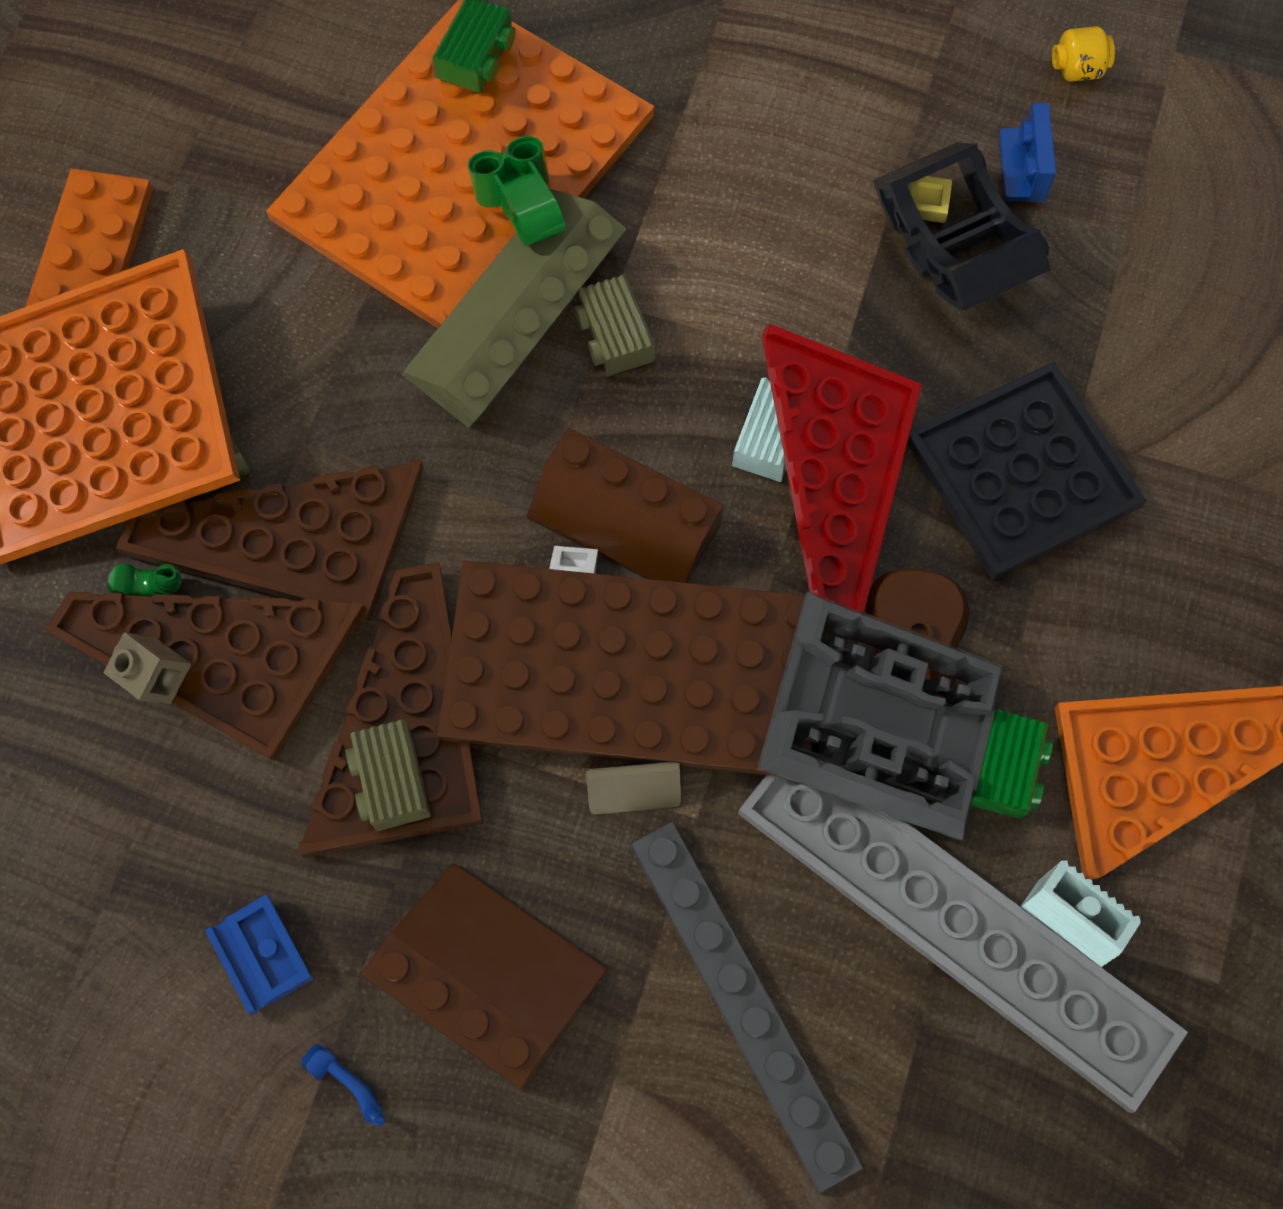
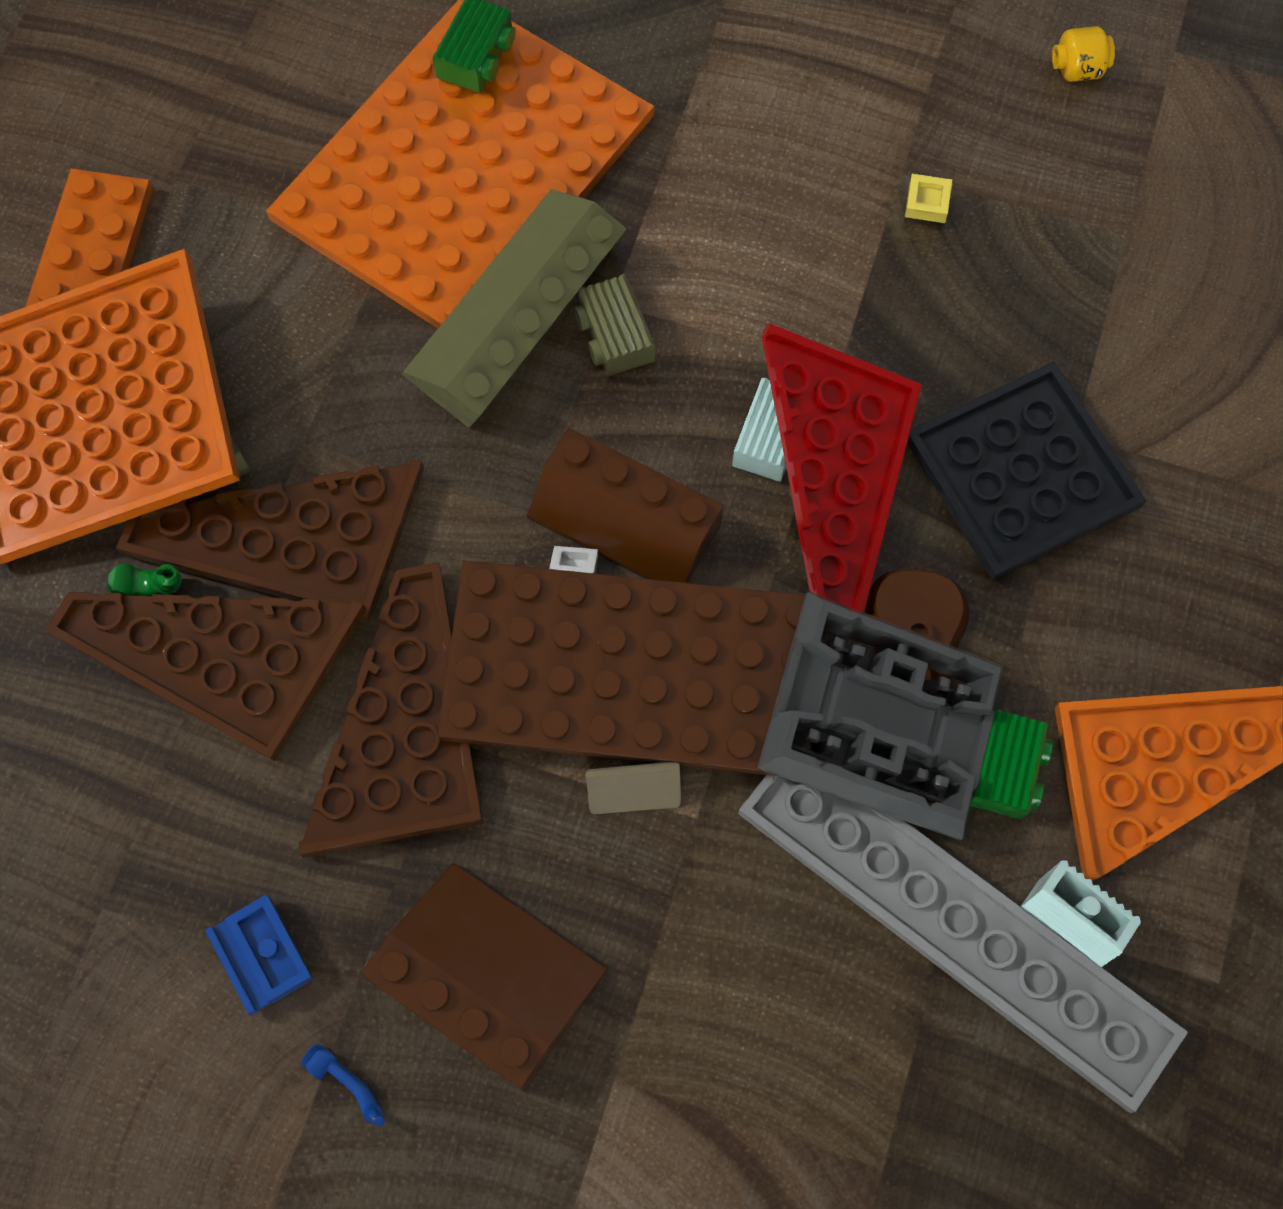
(147, 668): dark tan brick -> none
(388, 775): olive brick -> none
(518, 185): green piece -> none
(747, 1009): dark grey plate -> none
(985, 275): black window -> none
(1028, 157): blue bracket -> none

